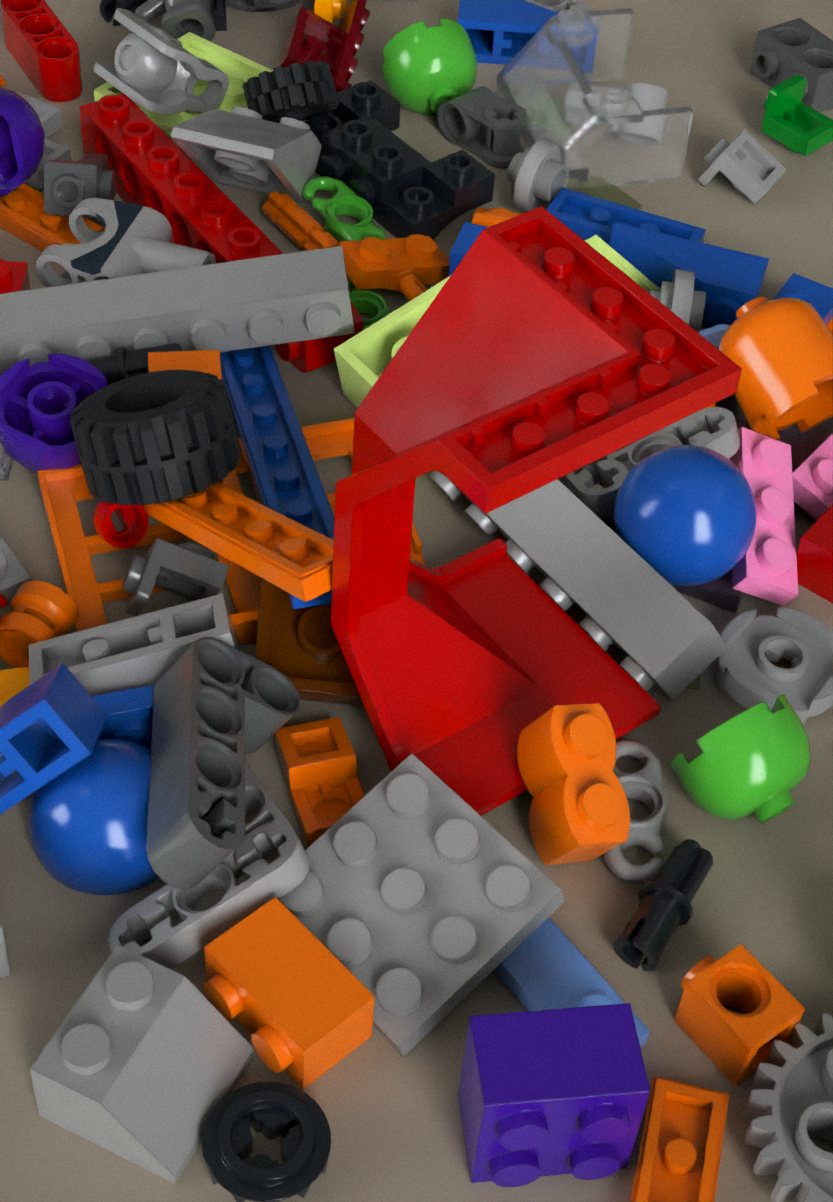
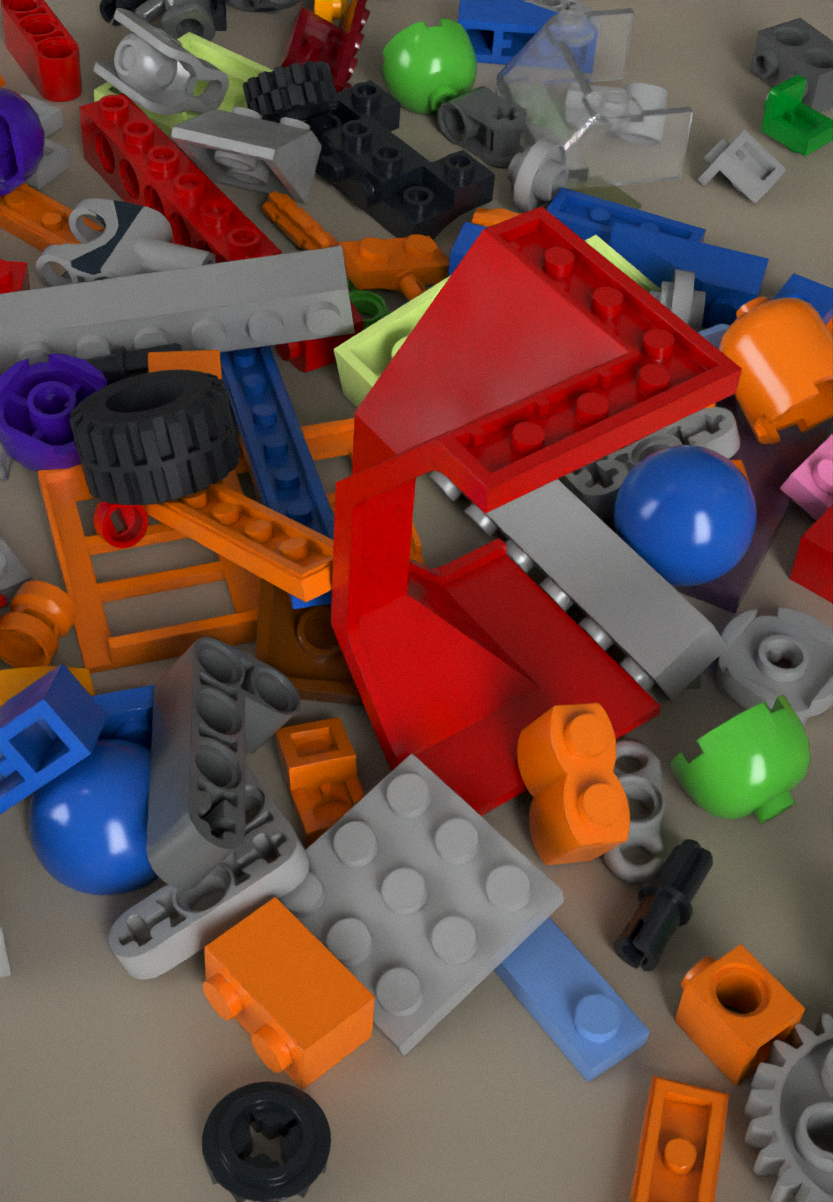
(71, 182): dark grey bracket -> none
(133, 649): light grey slope -> none
(140, 1064): light grey slope -> none
(177, 569): dark grey bracket -> none
(342, 203): bright green piece -> none
(551, 1093): dark purple brick -> none
(771, 560): bright pink plate -> none

